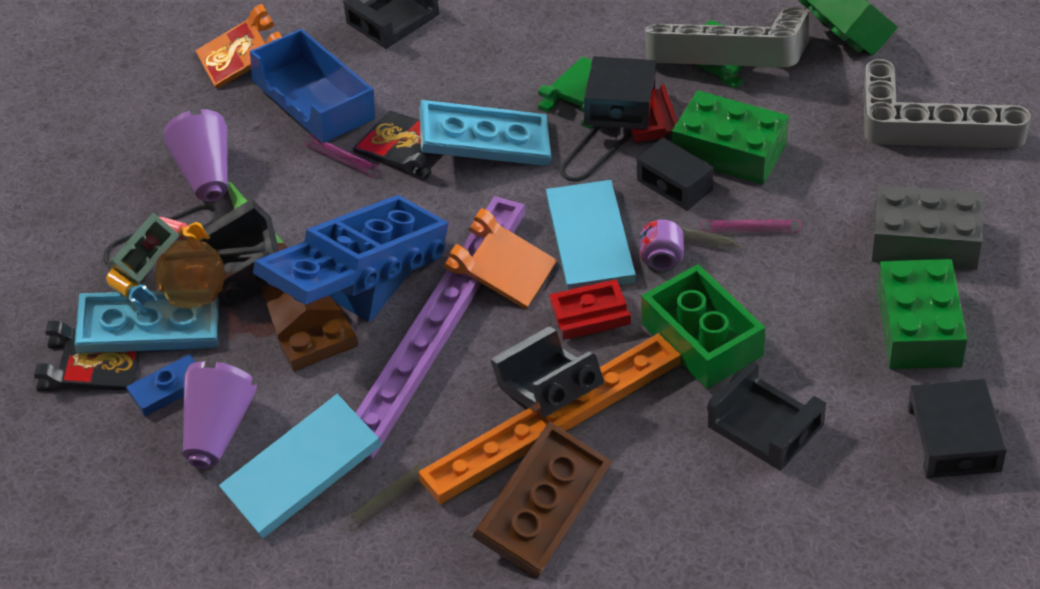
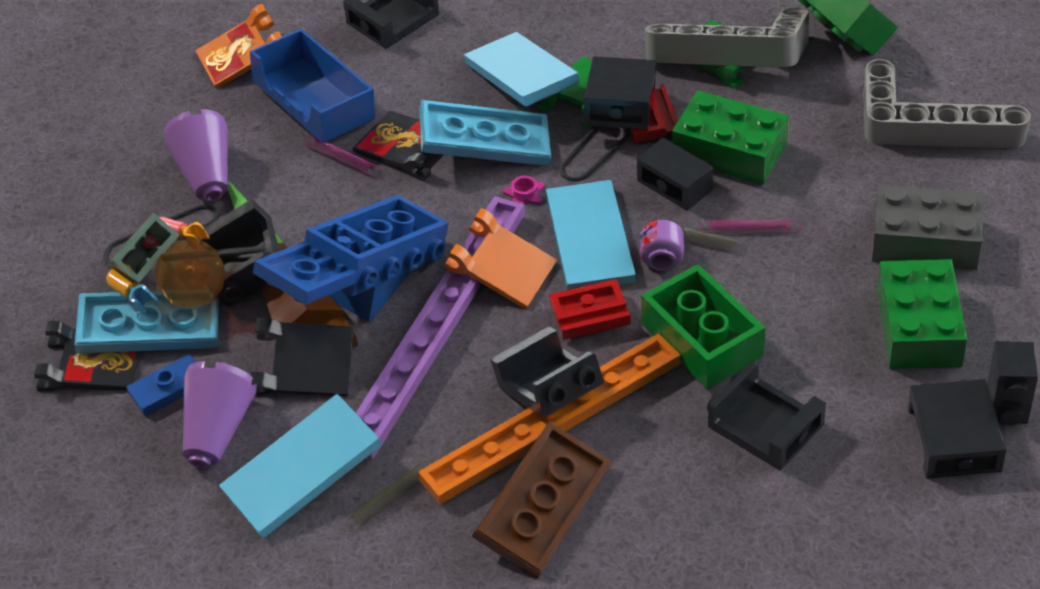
(306, 358): none -> black flag
(521, 69): none -> medium azure tile
(528, 184): none -> dark pink plate
(1013, 381): none -> black brick

